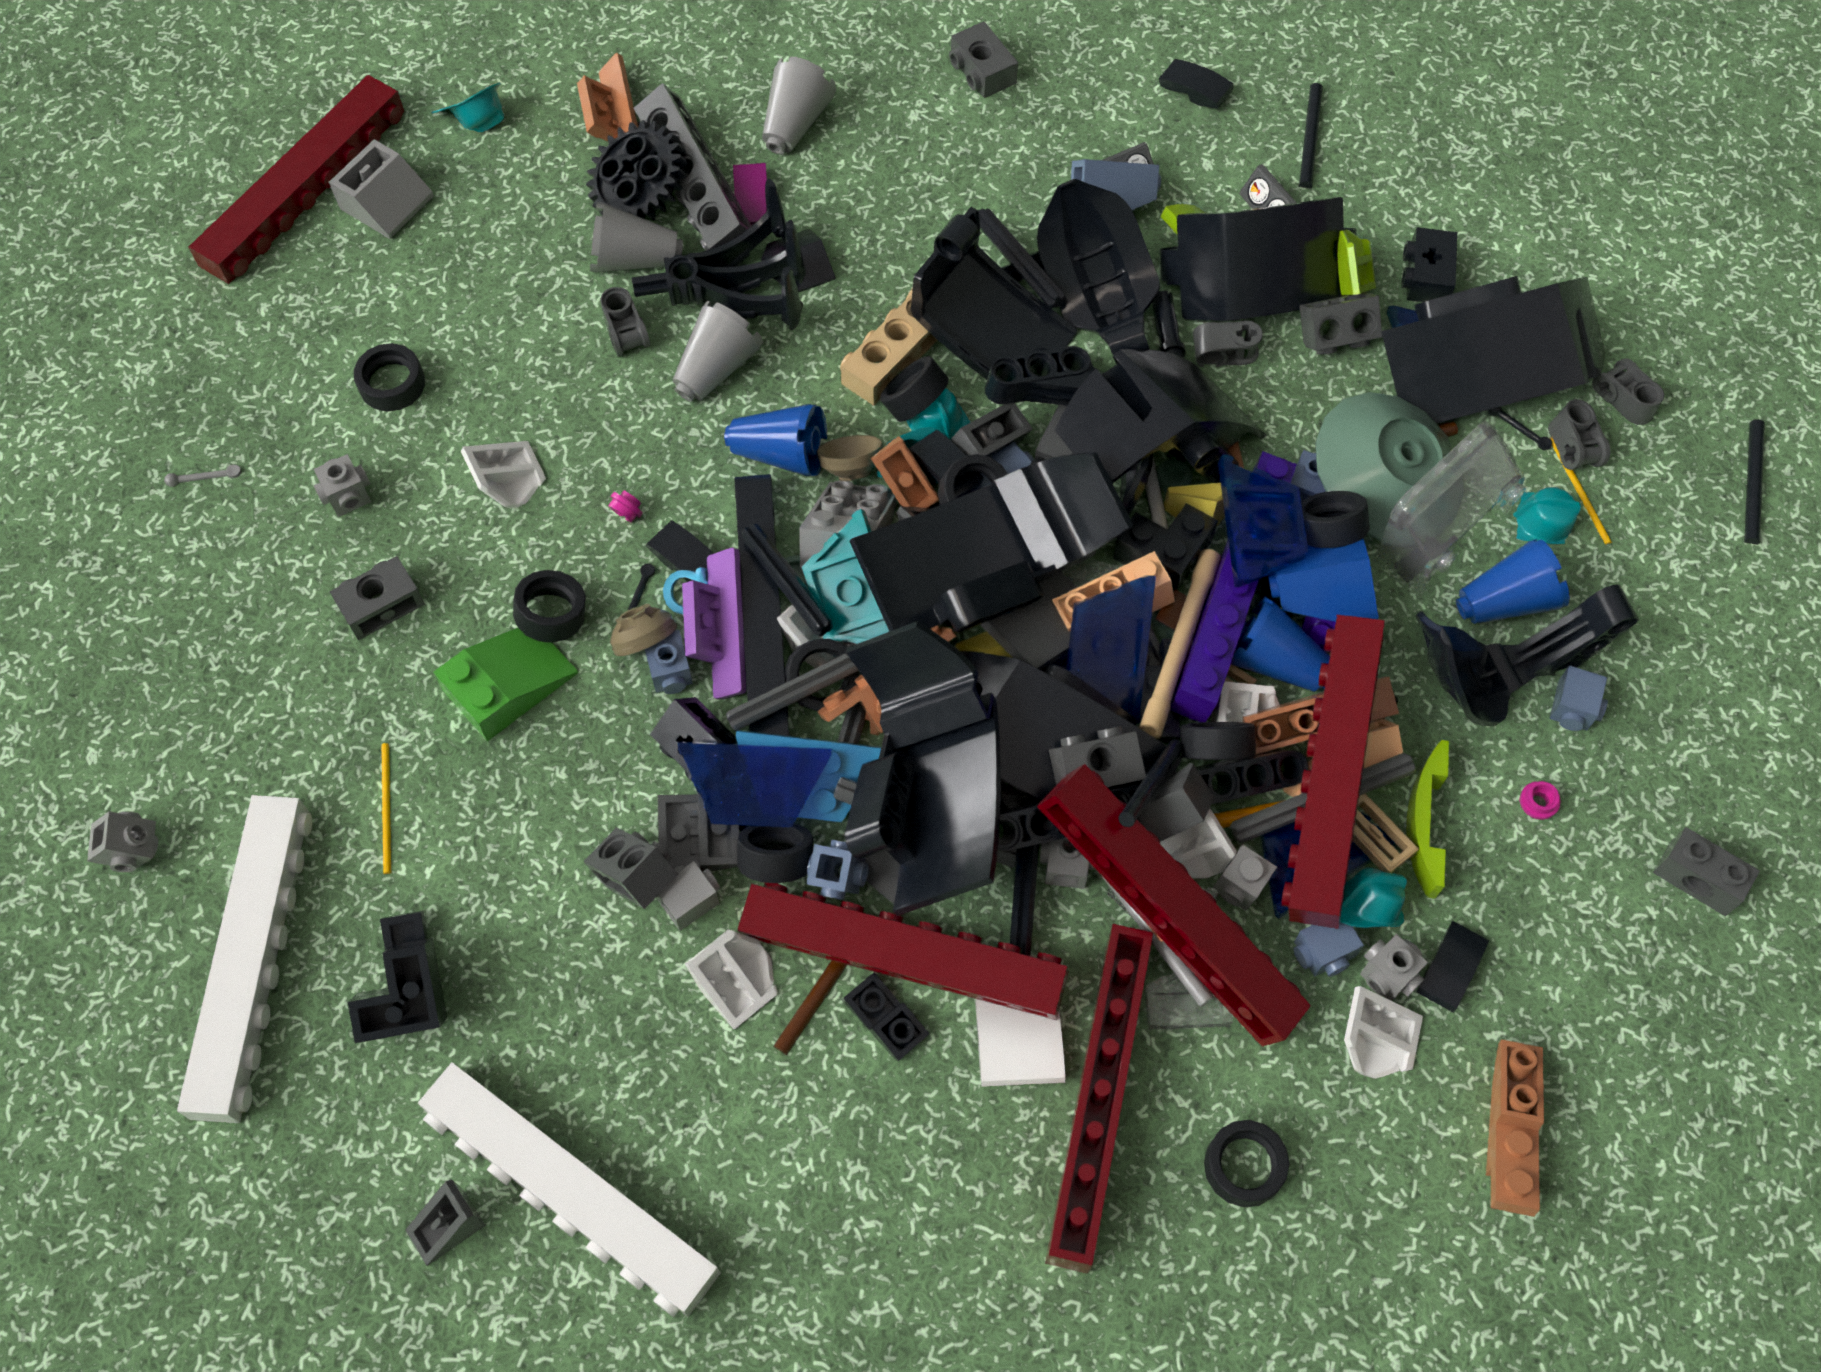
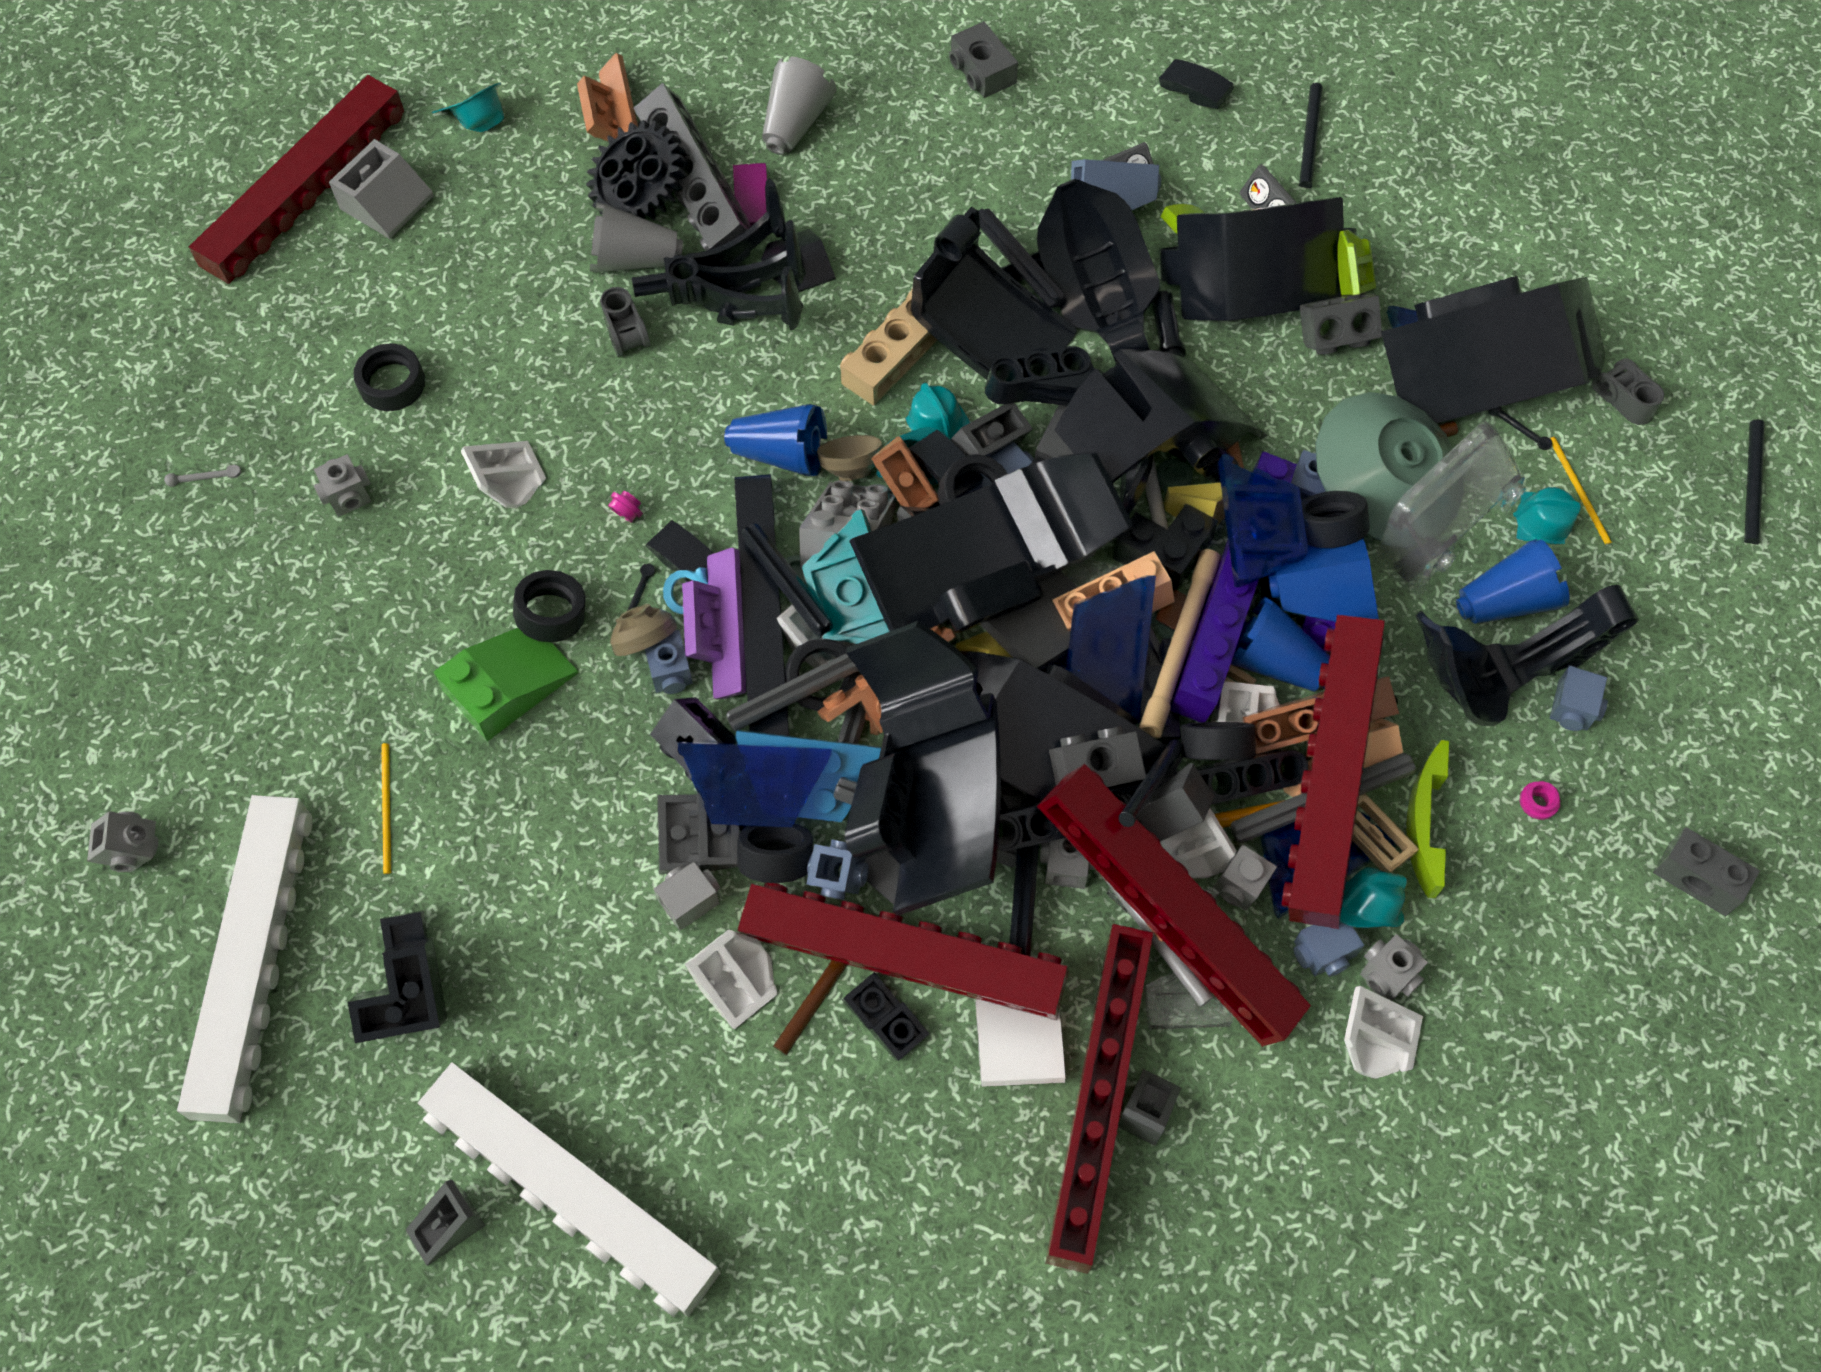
(396, 600): dark grey brick -> none
(631, 866): dark grey brick -> none
(714, 351): light grey cone -> none
(914, 389): black tyre -> none
(1149, 1107): none -> dark grey slope
(1224, 343): dark grey piece -> none
(1269, 1140): black tyre -> none
(1430, 264): black brick -> none
(1453, 966): black slope -> none
(1515, 1127): nougat slope -> none
(1576, 434): dark grey piece -> none

